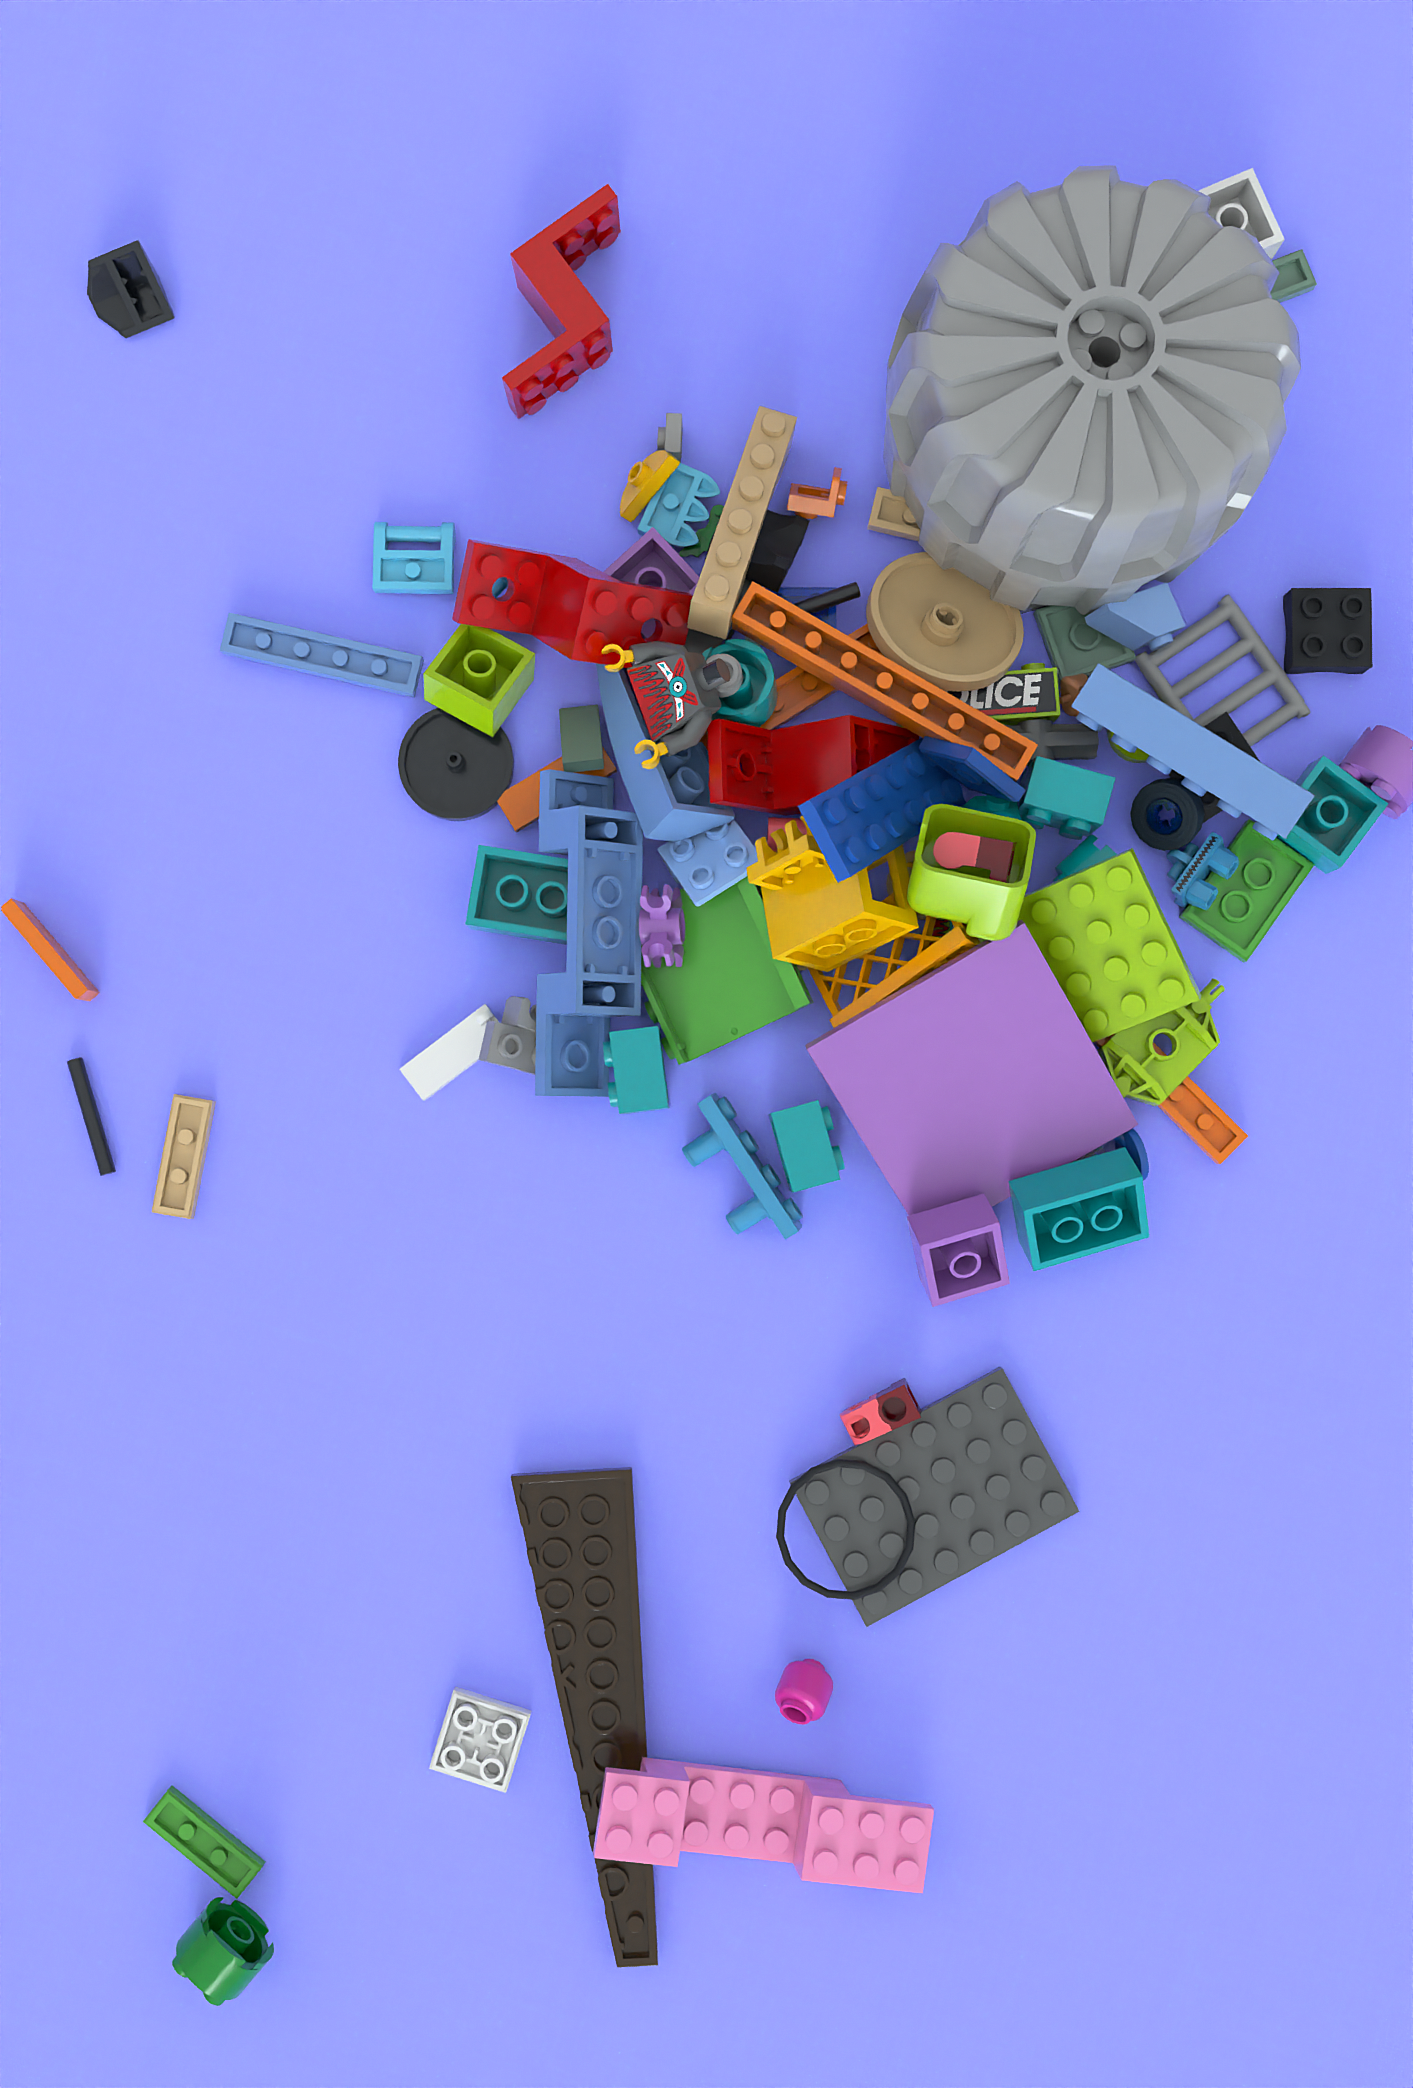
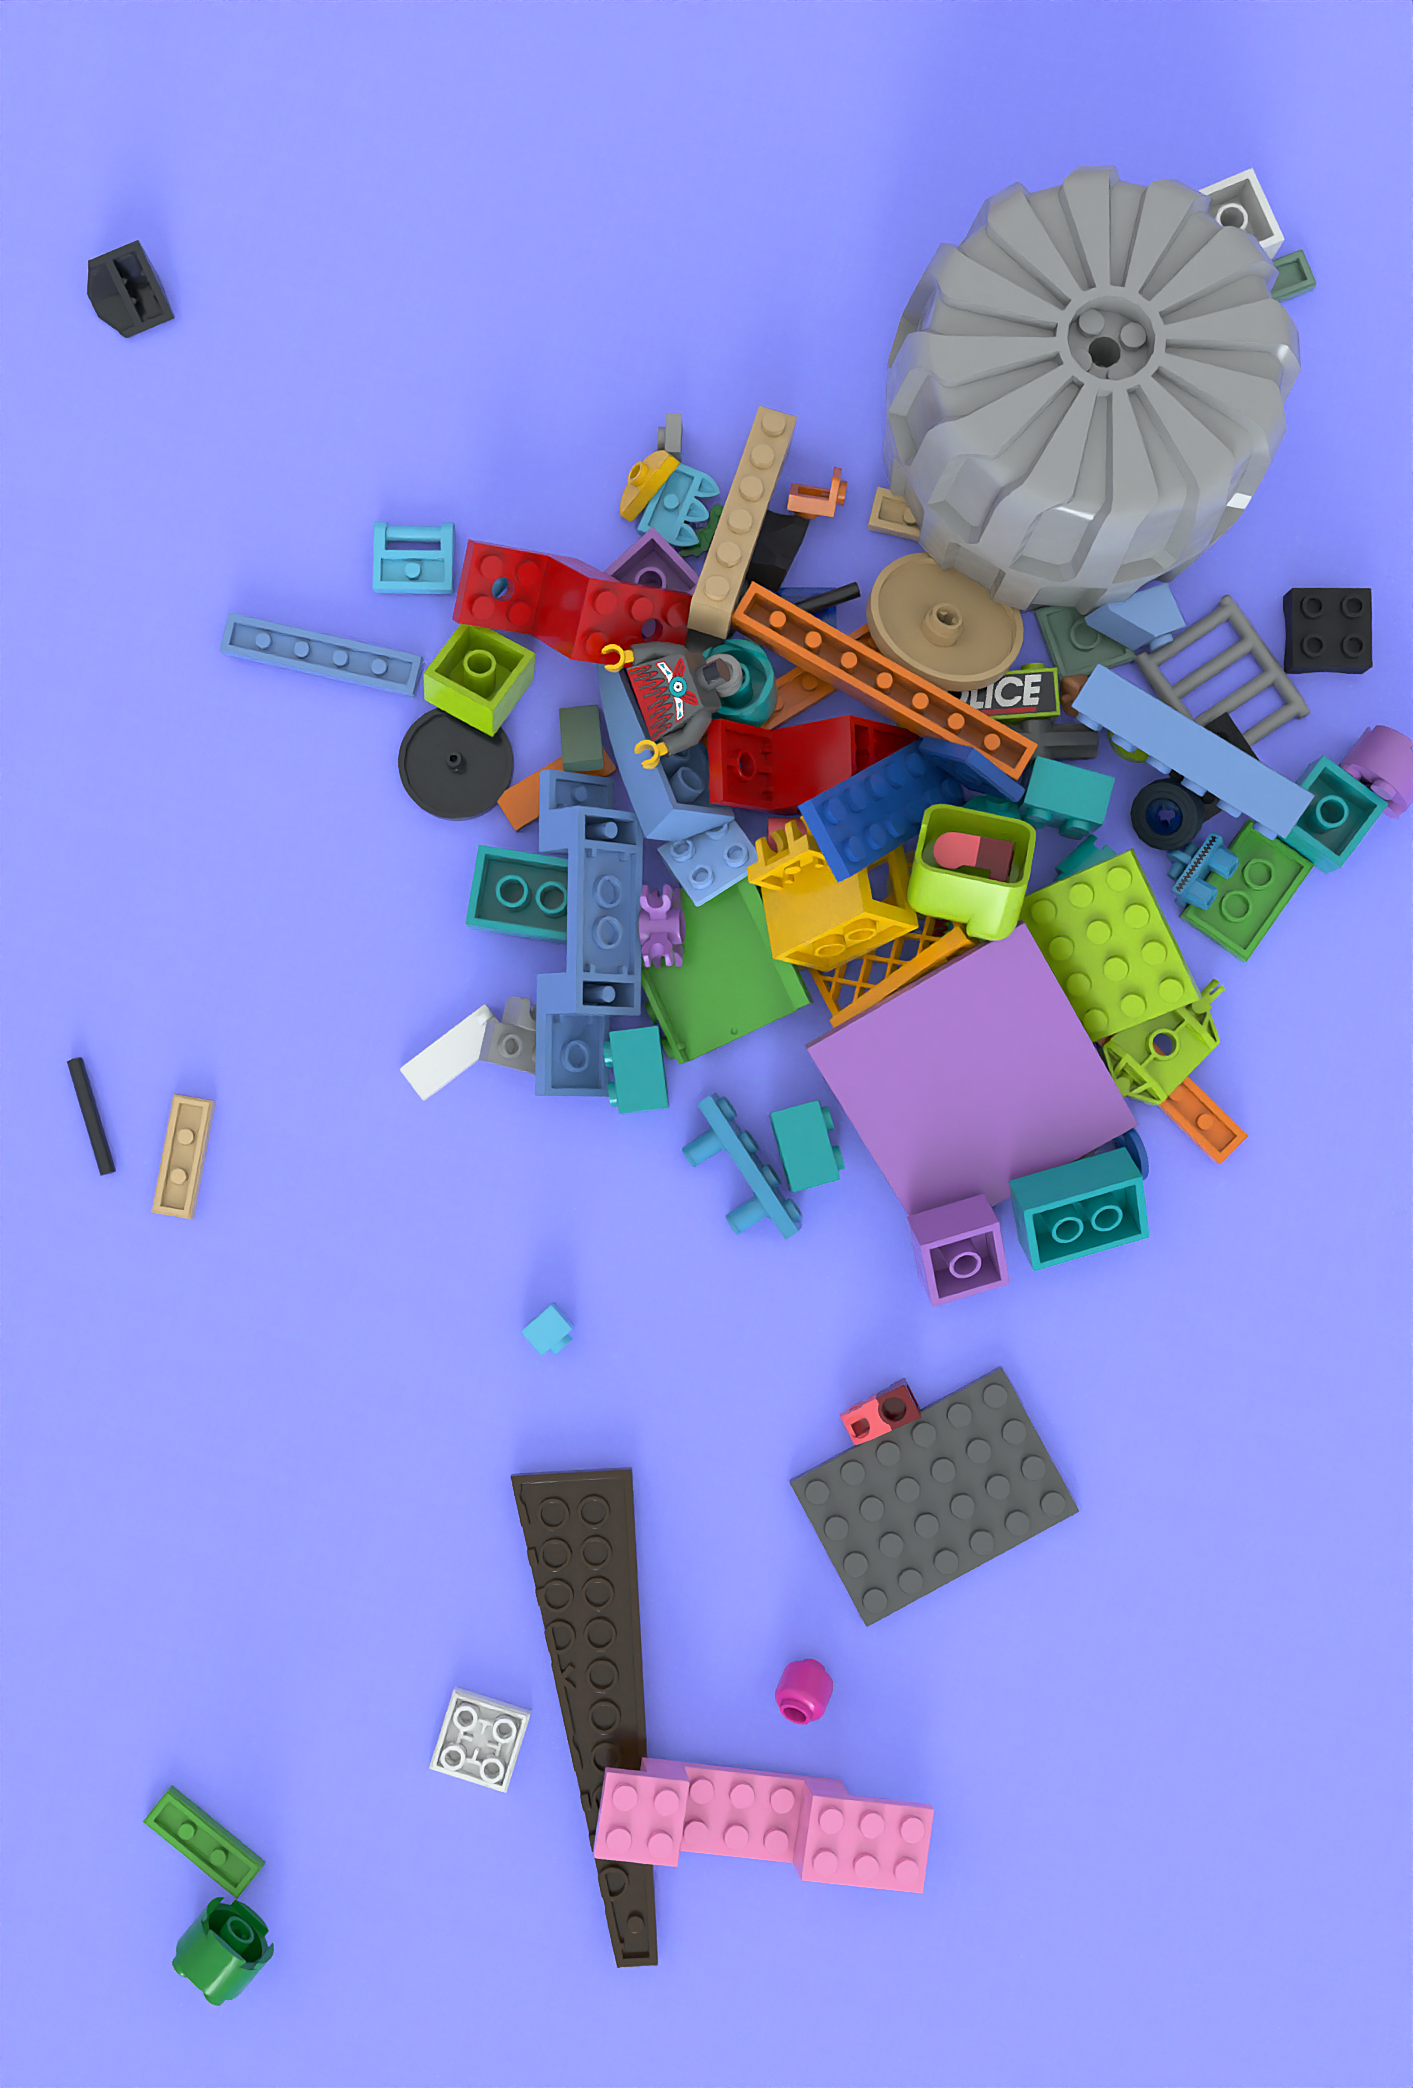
(49, 950): orange tile -> none
(549, 1330): none -> medium azure plate
(562, 302): red bracket -> none
(909, 1534): black piece -> none

